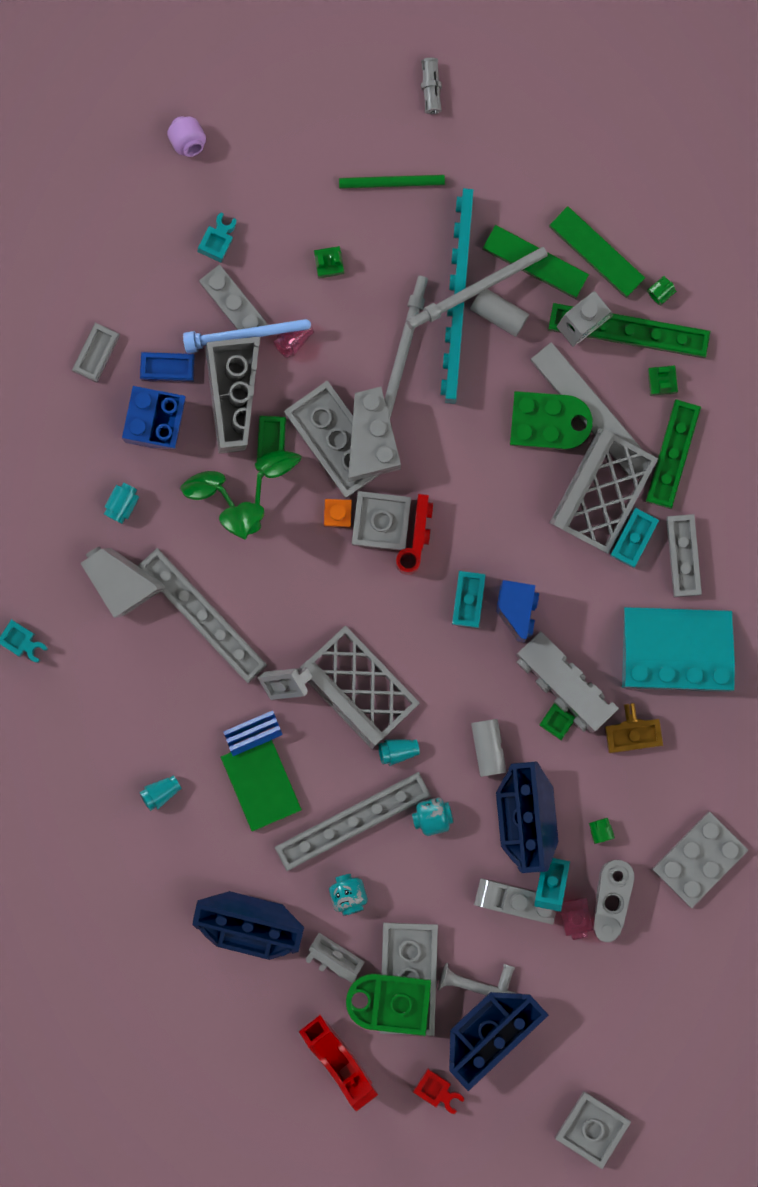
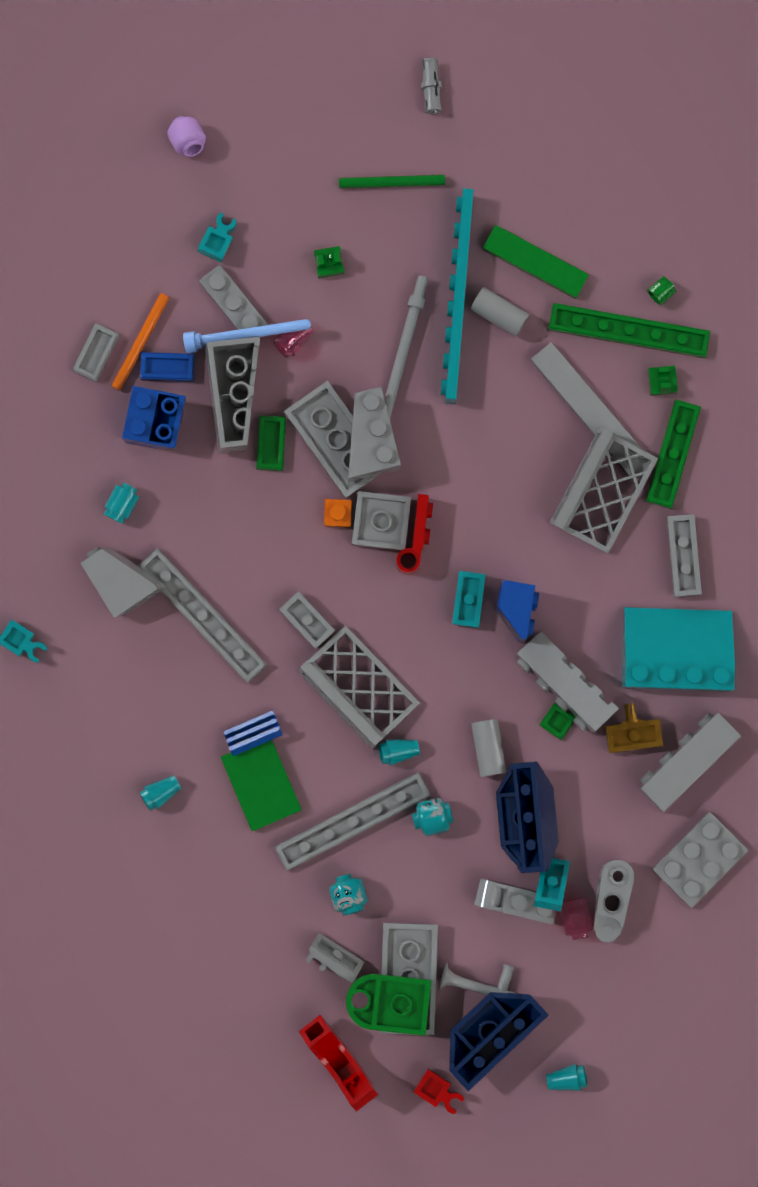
(140, 341): none -> orange bar
(246, 516): green plant -> none
(248, 925): dark blue wedge -> none
(285, 683): light grey plate -> none
(307, 620): none -> light grey plate
(434, 311): light grey bar -> none
(547, 419): green plate -> none
(568, 1078): none -> teal cone
(584, 318): light grey torso -> none
(592, 1129): light grey plate -> none
(597, 252): green tile -> none
(601, 830): green hose -> none
(634, 538): teal plate -> none
(689, 762): none -> light grey brick

